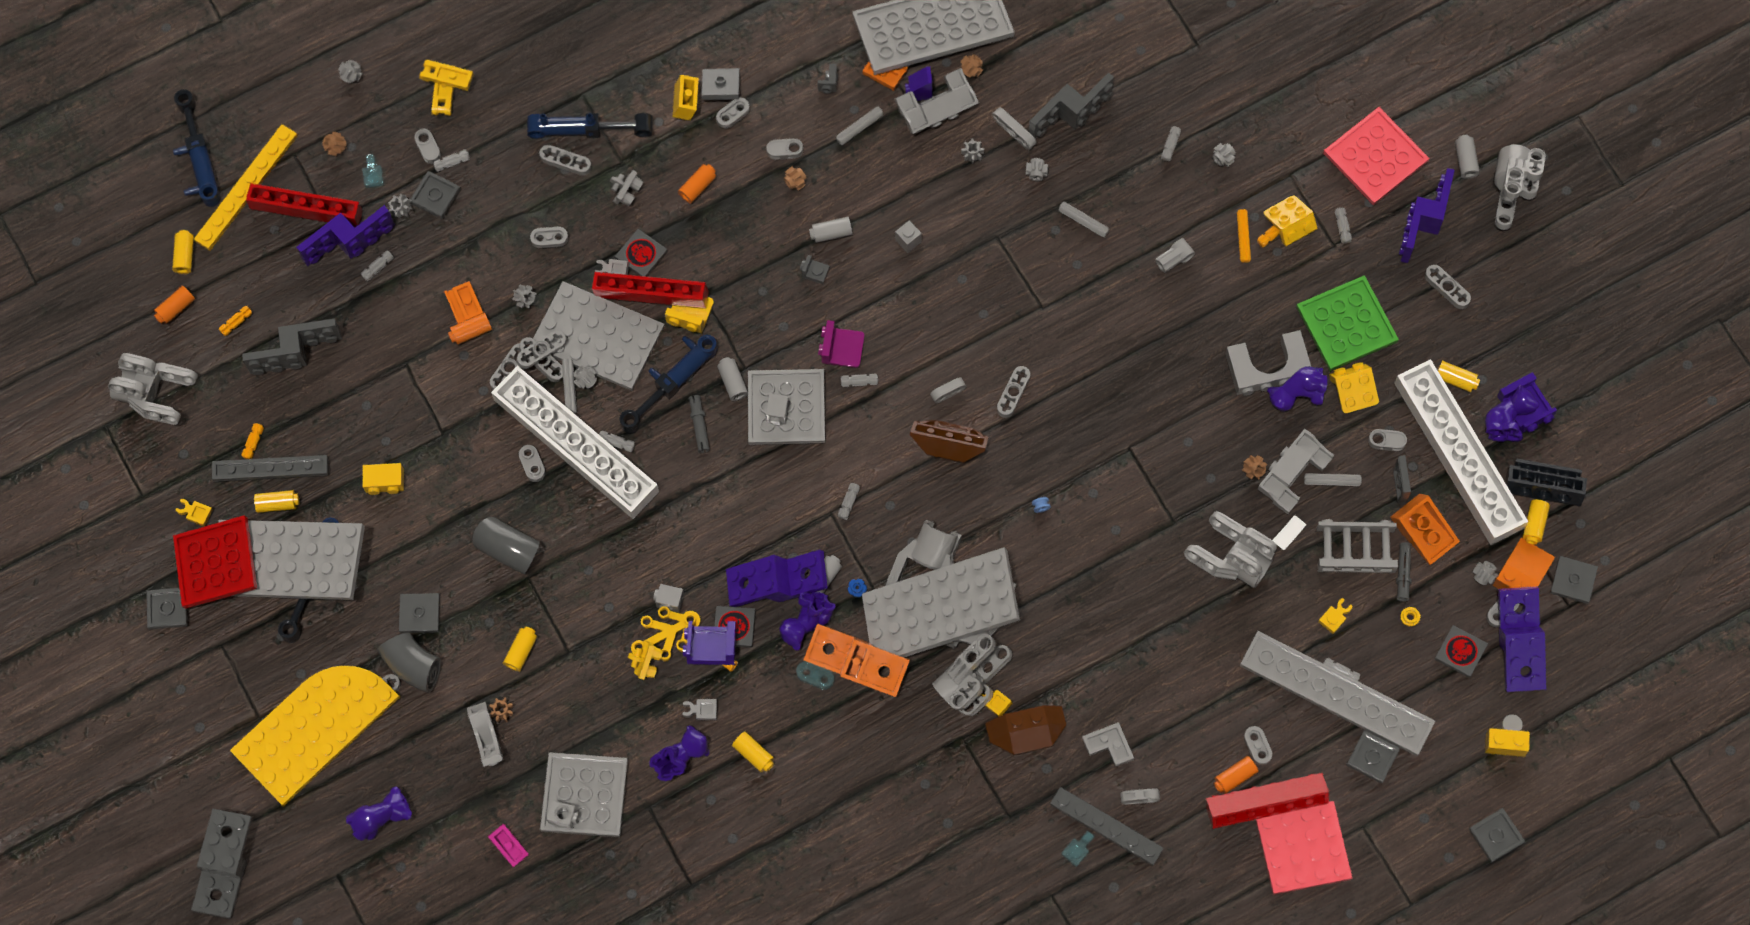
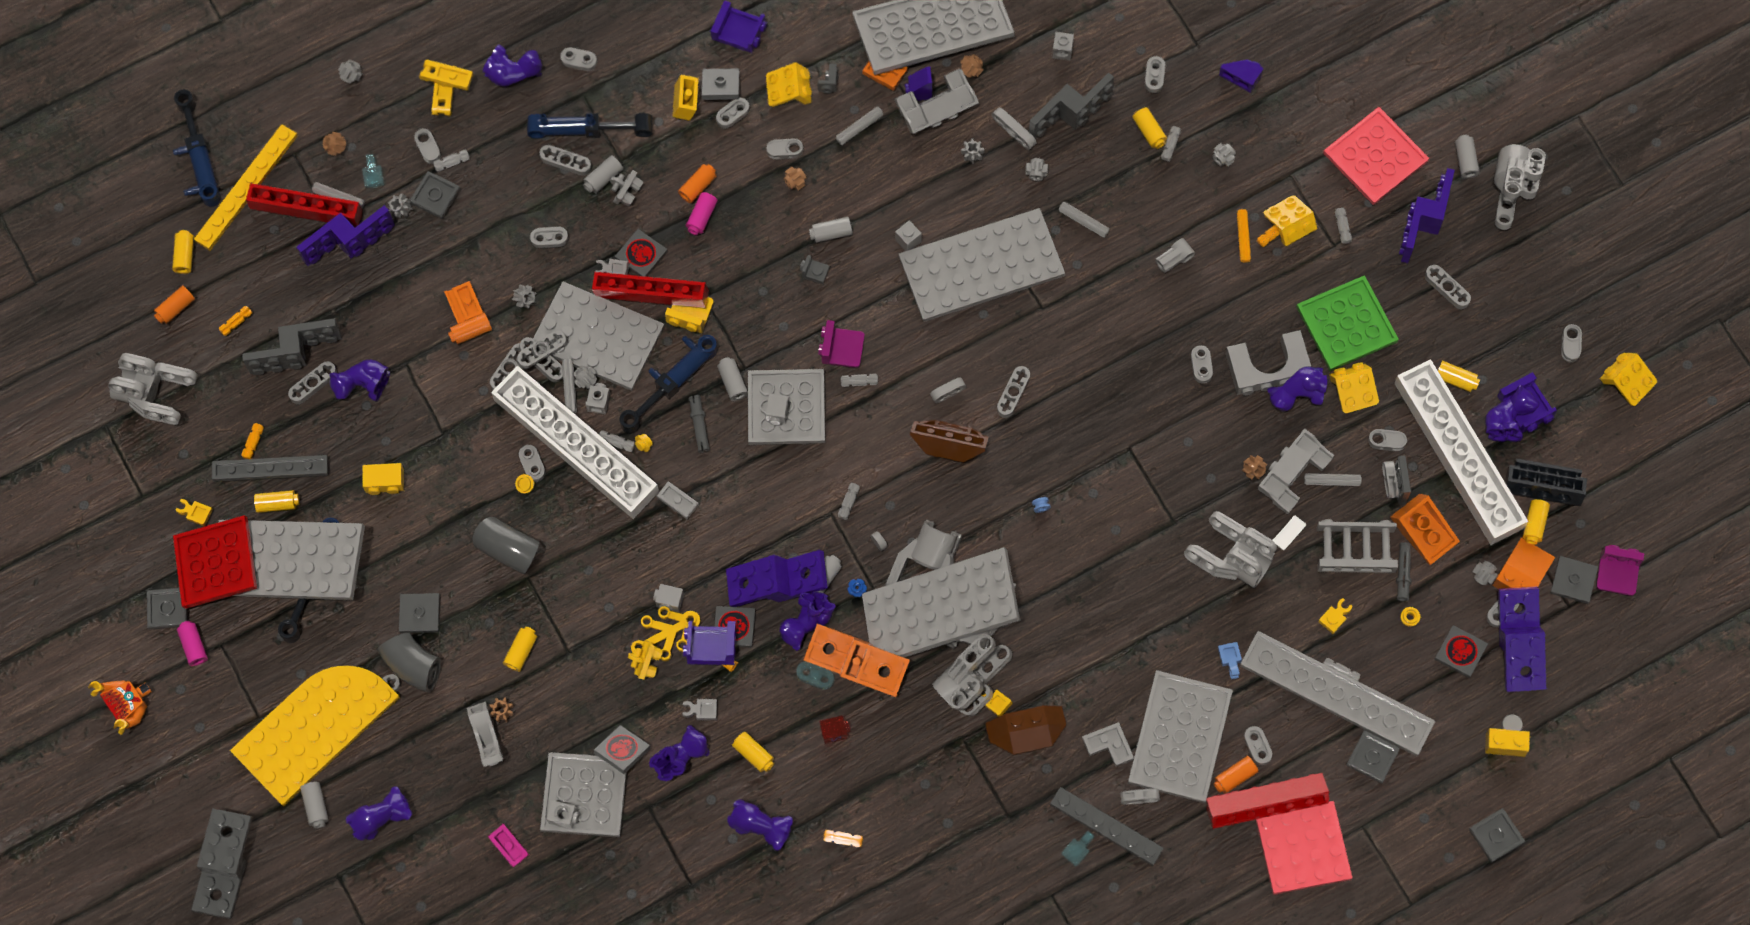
(123, 701): none -> torso
(192, 643): none -> dark pink brick
(311, 390): none -> light grey beam
(314, 804): none -> light grey brick
(324, 190): none -> light grey axle
(367, 374): none -> dark purple animal
(377, 265): light grey axle -> none
(505, 72): none -> dark purple animal
(524, 483): none -> yellow plate
(577, 60): none -> light grey plate
(600, 404): none -> light grey brick
(602, 174): none -> light grey brick
(622, 749): none -> tile
(643, 442): none -> yellow plate
(677, 500): none -> light grey plate
(701, 213): none -> dark pink brick
(738, 28): none -> dark purple panel
(748, 818): none -> dark purple animal
(788, 84): none -> yellow bracket
(834, 729): none -> clear red brick
(843, 838): none -> axle
(878, 541): none -> light grey tile
(981, 264): none -> light grey plate
(1063, 46): none -> light grey brick
(1150, 128): none -> yellow brick
(1153, 75): none -> light grey plate
(1180, 736): none -> light grey plate
(1201, 363): none -> light grey plate
(1230, 656): none -> medium blue plate
(1242, 73): none -> dark purple slope
(1390, 479): none -> light grey piece
(1571, 347): none -> light grey piece
(1619, 570): none -> magenta bracket
(1630, 377): none -> yellow bracket

